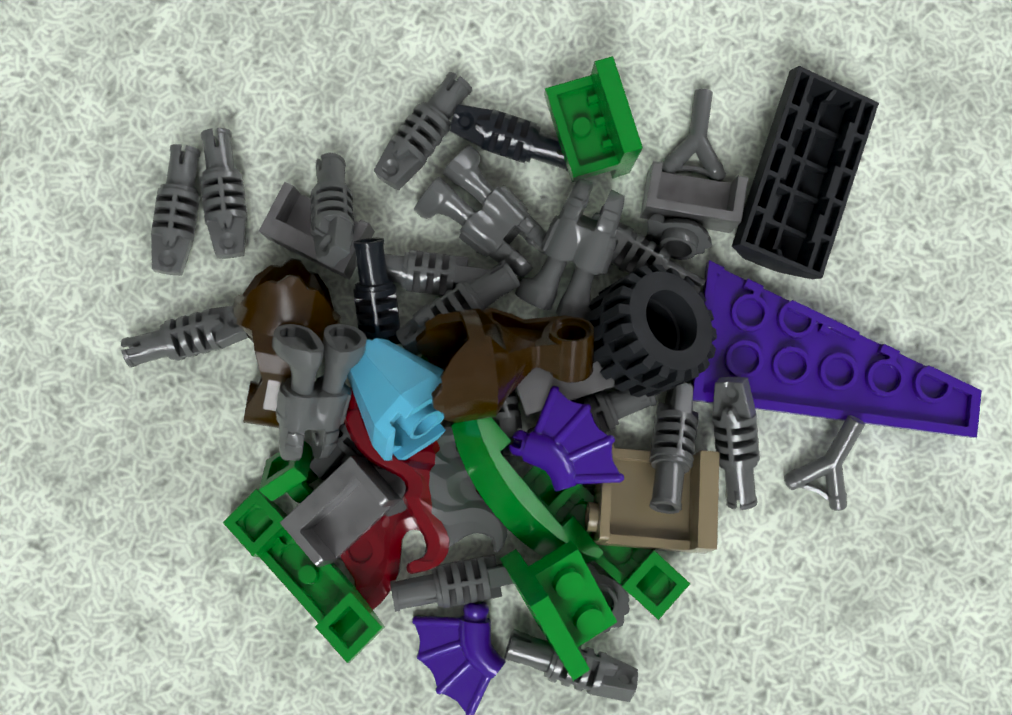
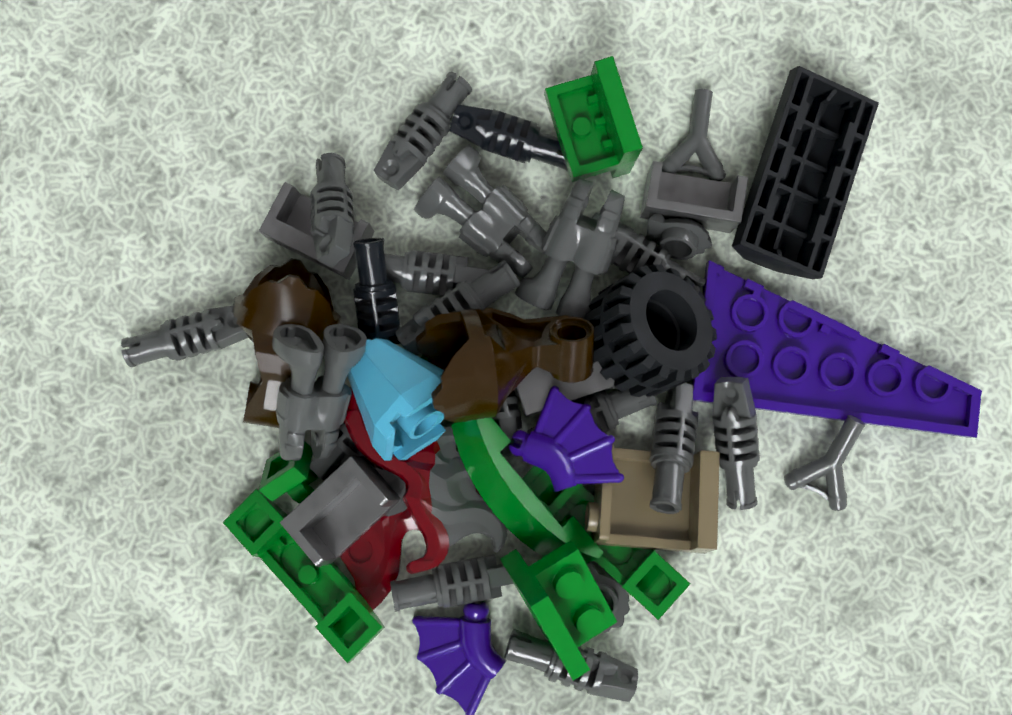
(175, 213): dark grey hinge -> none
(223, 196): dark grey hinge -> none

